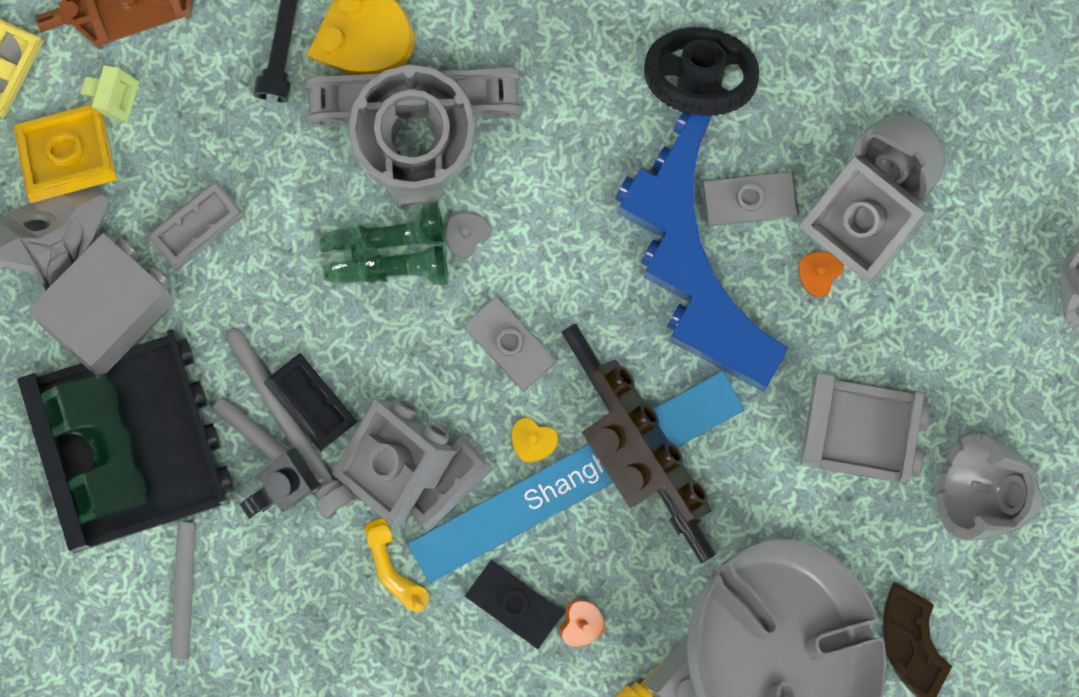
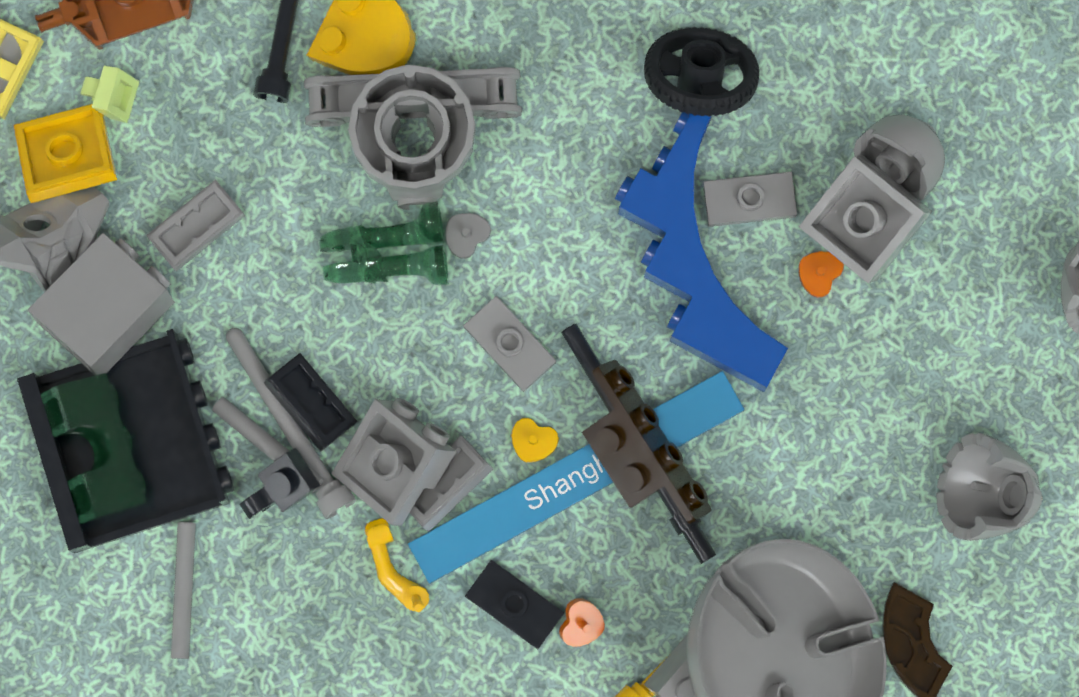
(864, 430): light grey panel -> none

